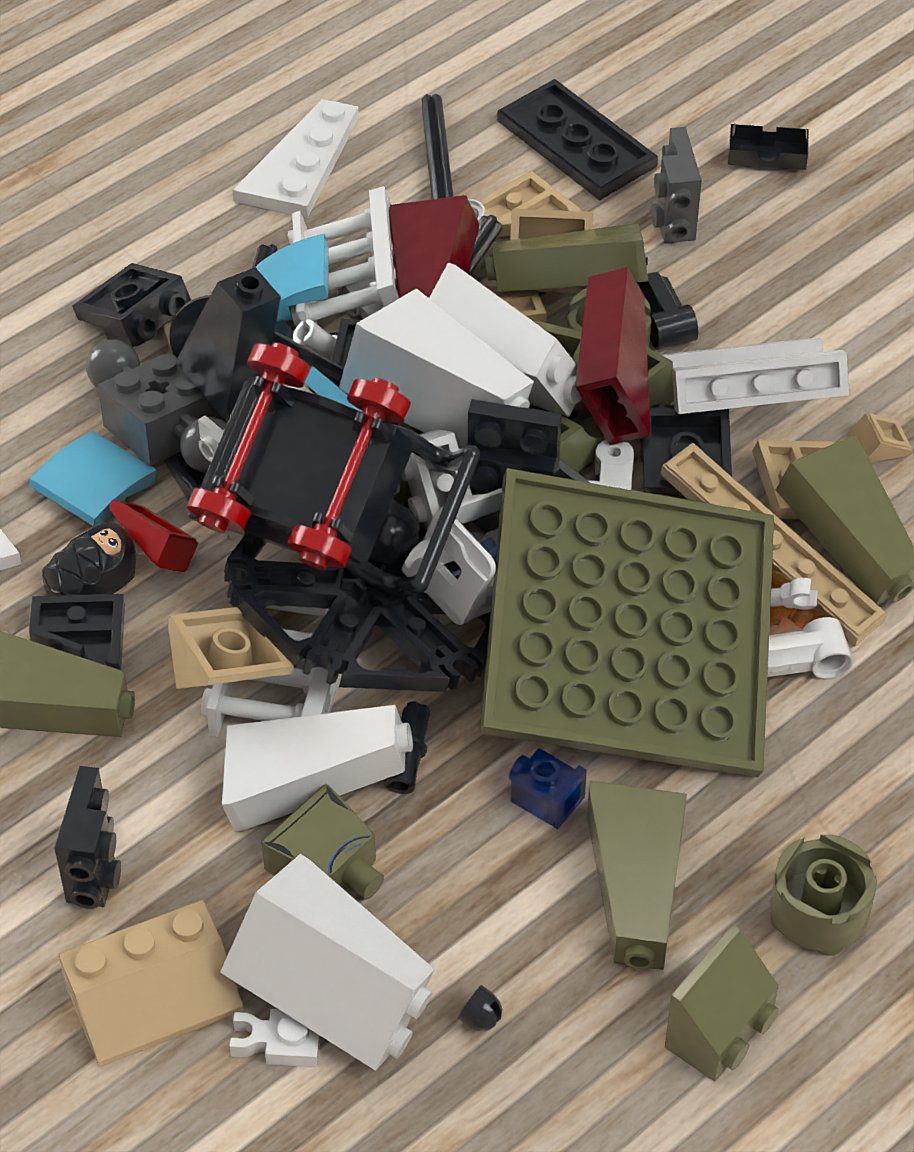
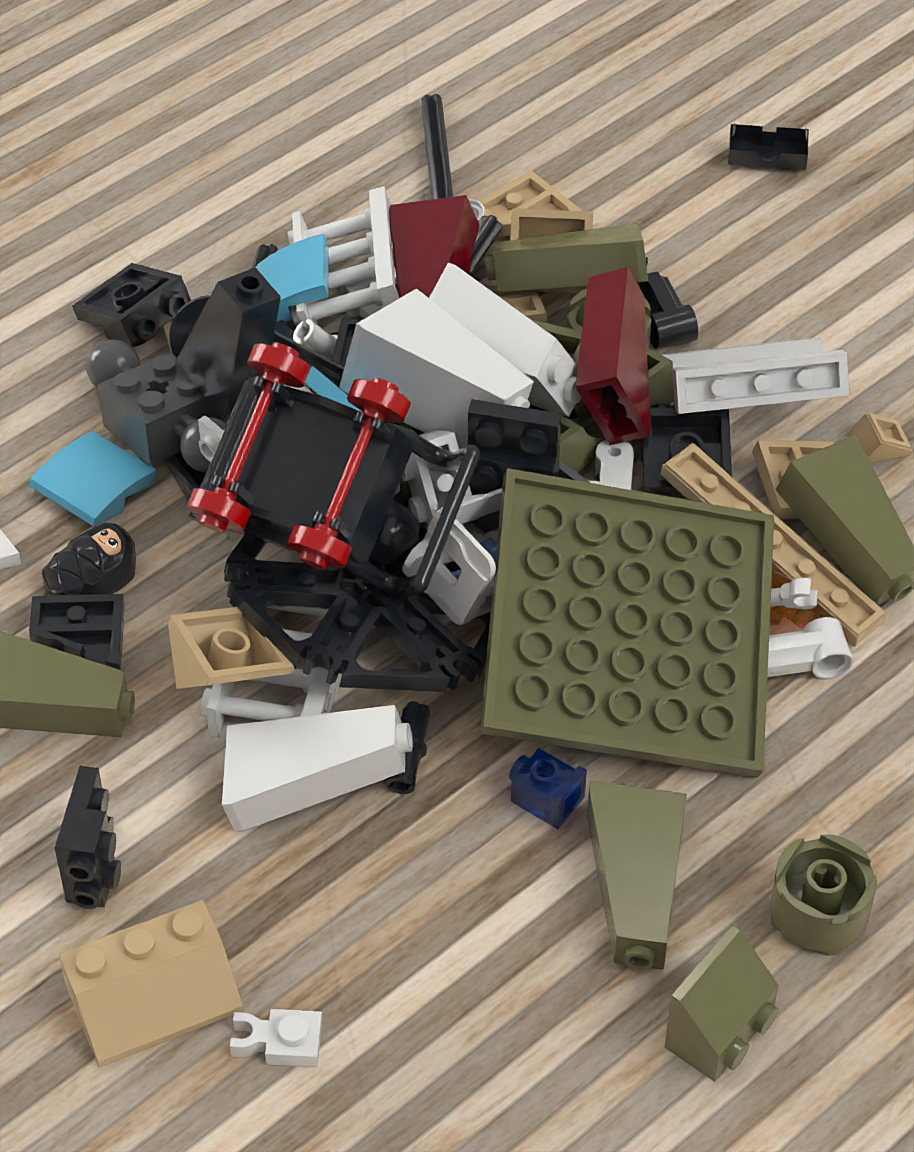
(159, 539): red slope -> none
(301, 162): white wing -> none
(329, 837): olive torso -> none
(329, 964): white slope -> none
(481, 1010): black hinge -> none
(577, 139): black tile -> none
(677, 190): dark grey plate -> none

